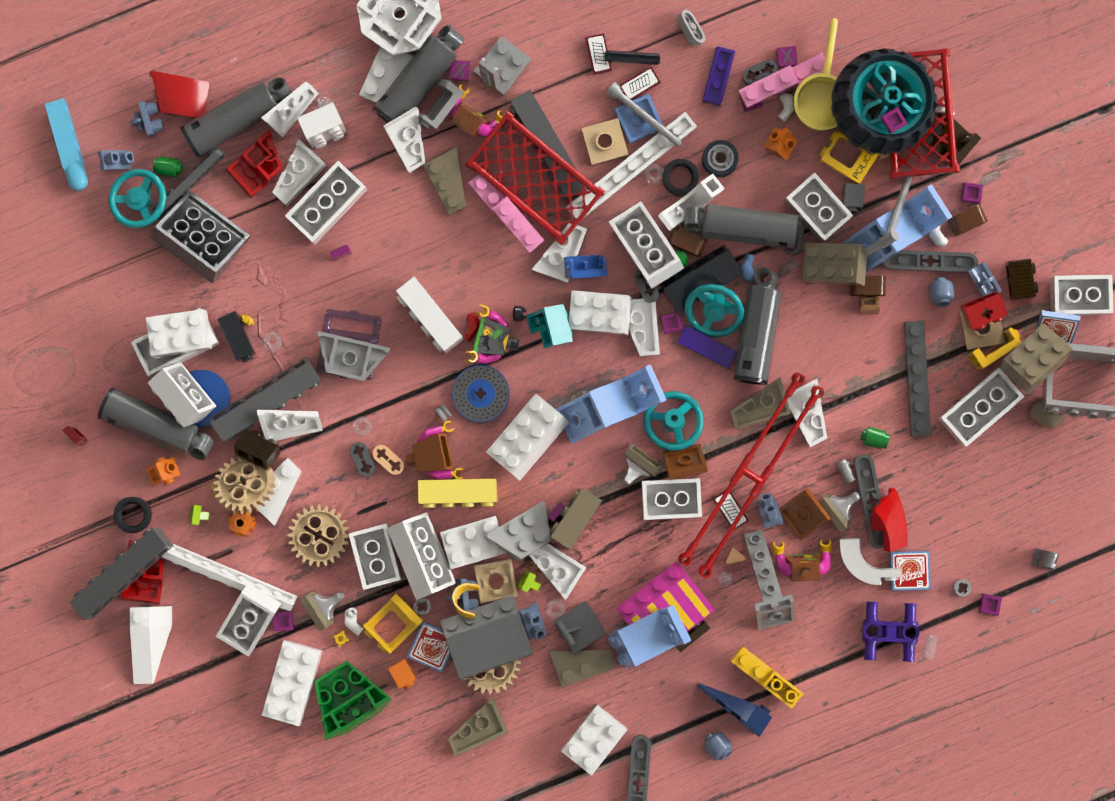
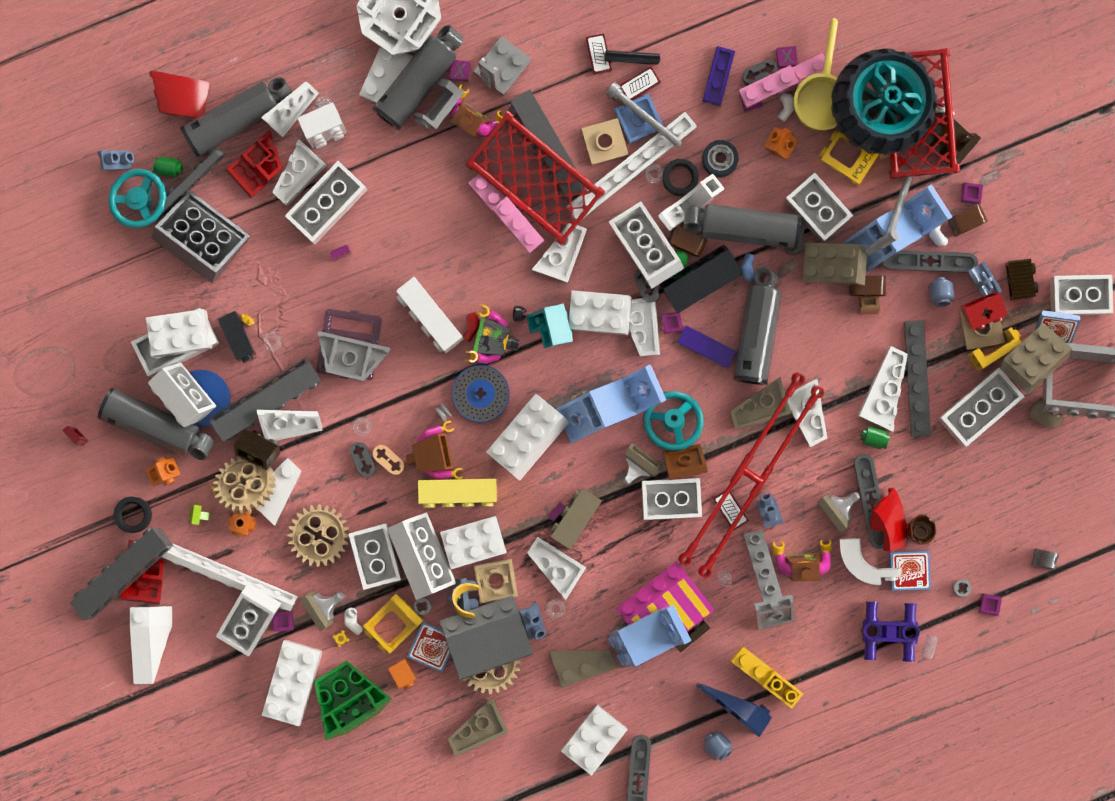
(67, 144): medium azure piece -> none
(151, 126): sand blue hips -> none
(406, 138): white wing -> none
(447, 180): dark tan wing -> none
(523, 533): light grey wing -> none
(527, 582): lime tile -> none
(579, 627): dark grey plate -> none
(585, 266): blue hinge -> none
(691, 28): light grey plate -> none
(714, 309): teal piece -> none
(734, 557): medium nougat slope -> none
(804, 514): dark orange plate -> none
(845, 471): light grey pin -> none
(853, 196): dark grey brick -> none
(883, 395): none -> white wing
(893, 120): magenta tile -> none
(921, 529): none -> reddish brown hair

